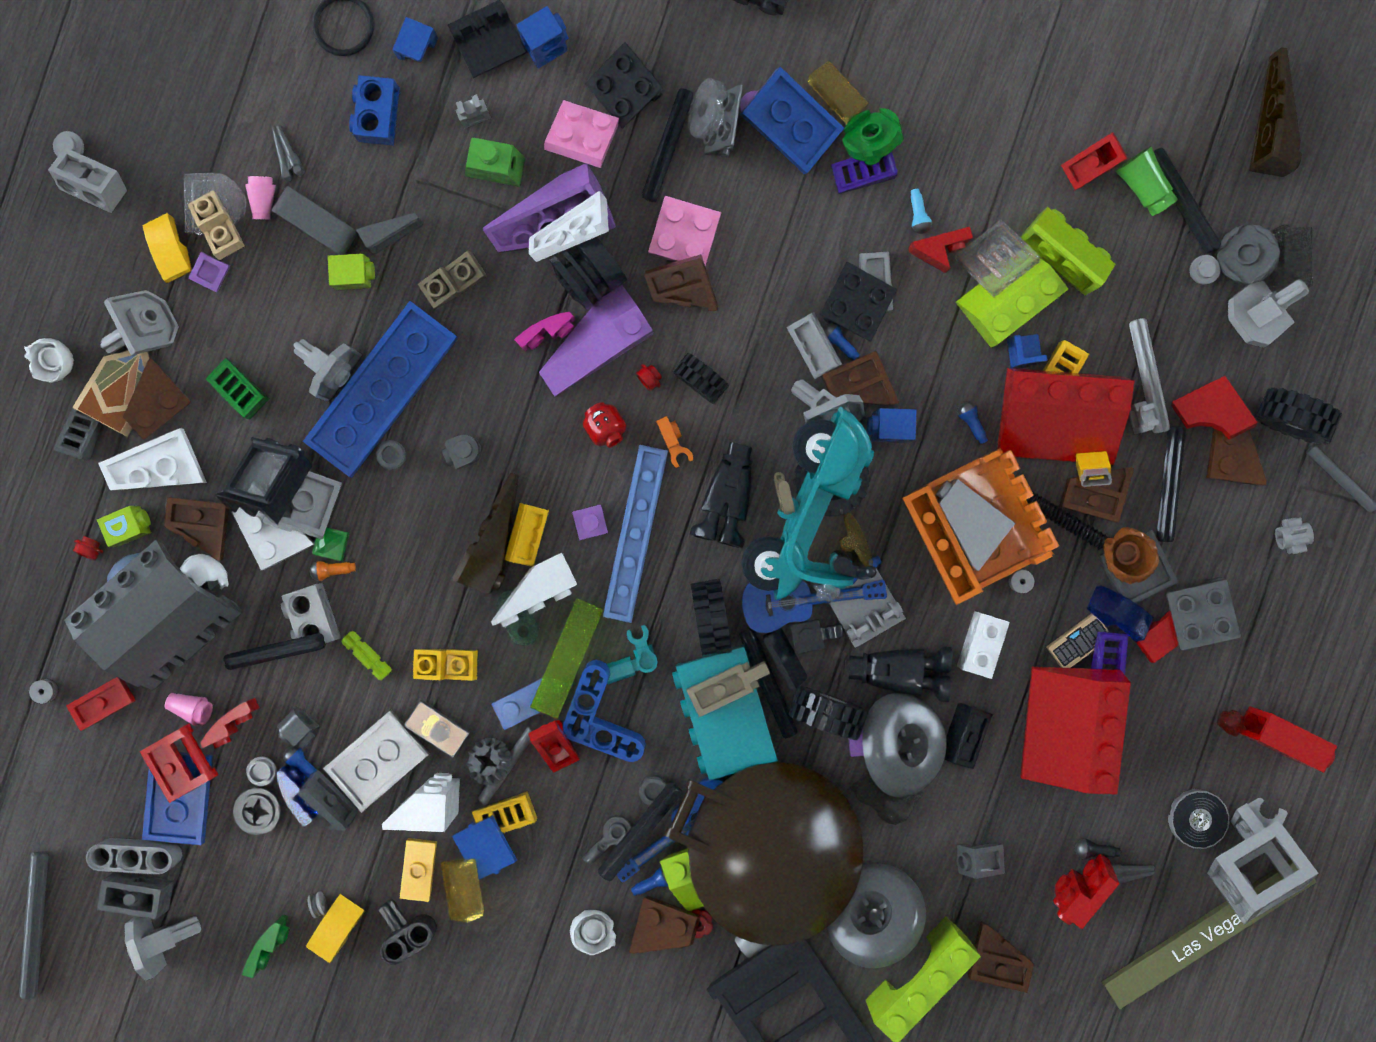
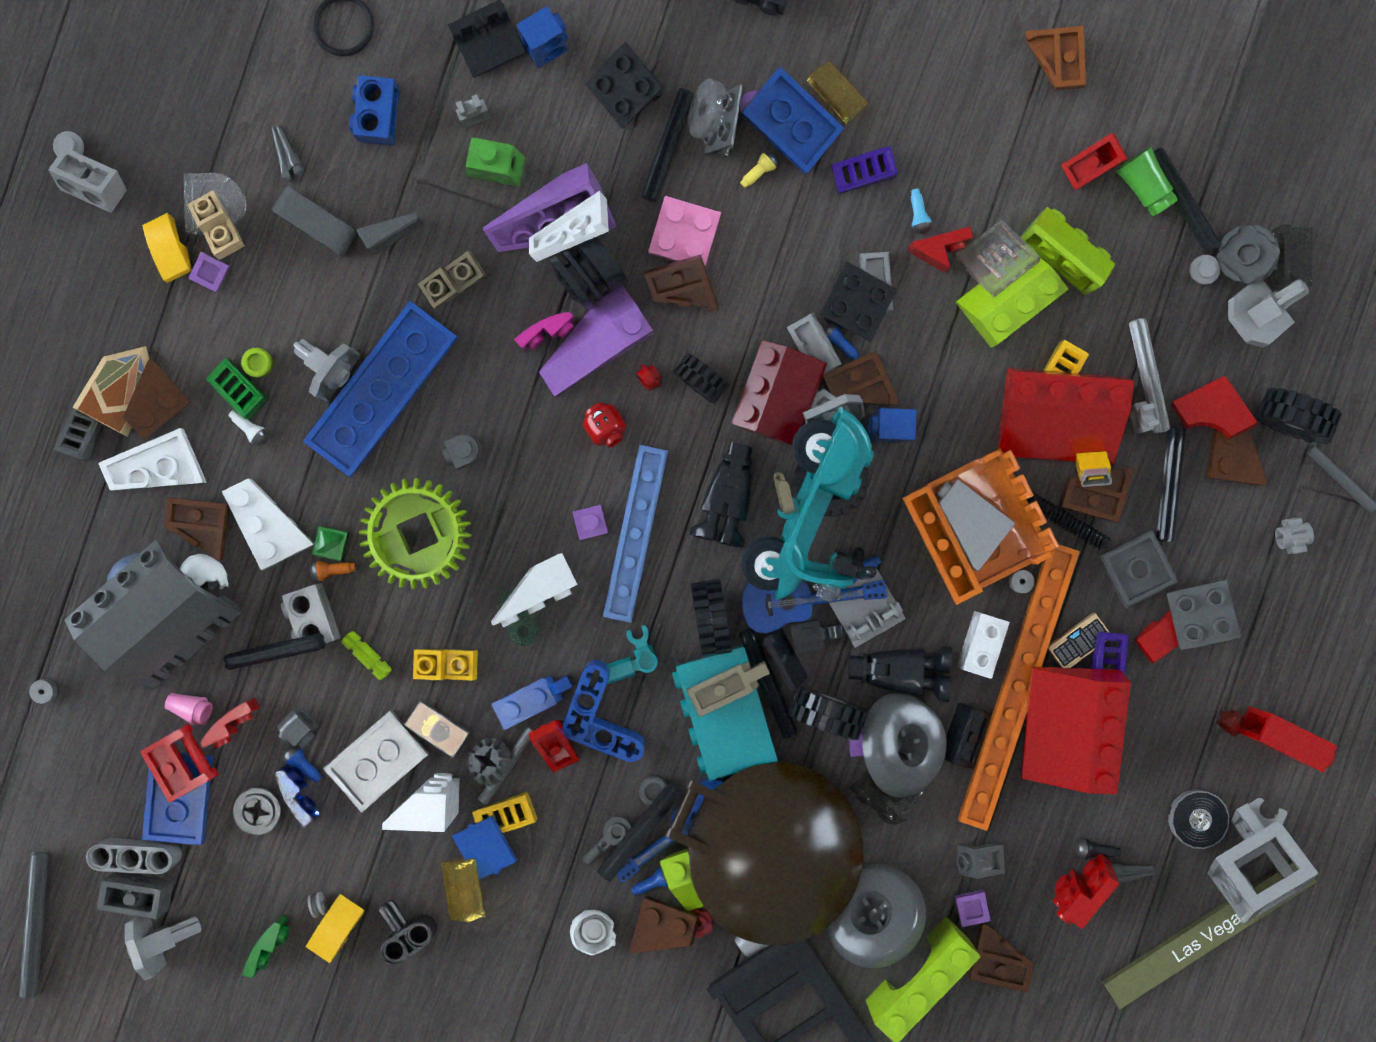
(49, 360): white hair -> none
(87, 548): red plate -> none
(100, 703): red plate -> none
(124, 526): lime brick -> none
(141, 323): light grey piece -> none
(256, 434): none -> white piece
(257, 362): none -> lime tile
(260, 196): bright pink cone -> none
(261, 771): light grey plate -> none
(266, 479): black window -> none
(310, 506): light grey plate -> none
(328, 801): dark grey plate -> none
(350, 271): lime brick -> none
(390, 544): none -> lime piece
(391, 455): dark grey tile -> none
(414, 40): blue panel -> none
(418, 869): yellow plate -> none
(484, 560): dark brown wedge -> none
(526, 535): yellow plate -> none
(566, 658): clear neon green tile -> none
(581, 133): bright pink plate -> none
(670, 434): orange plate -> none
(767, 162): none -> light yellow piece
(778, 392): none -> dark red slope
(856, 540): clear yellow piece -> none
(871, 149): green plate -> none
(968, 412): blue piece -> none
(972, 908): none -> medium lavender plate
(1014, 693): none -> orange plate
(1025, 351): blue panel -> none
(1060, 55): none -> dark orange wing
(1117, 609): clear blue slope -> none
(1131, 555): dark orange hair -> none
(1277, 129): dark brown wedge -> none

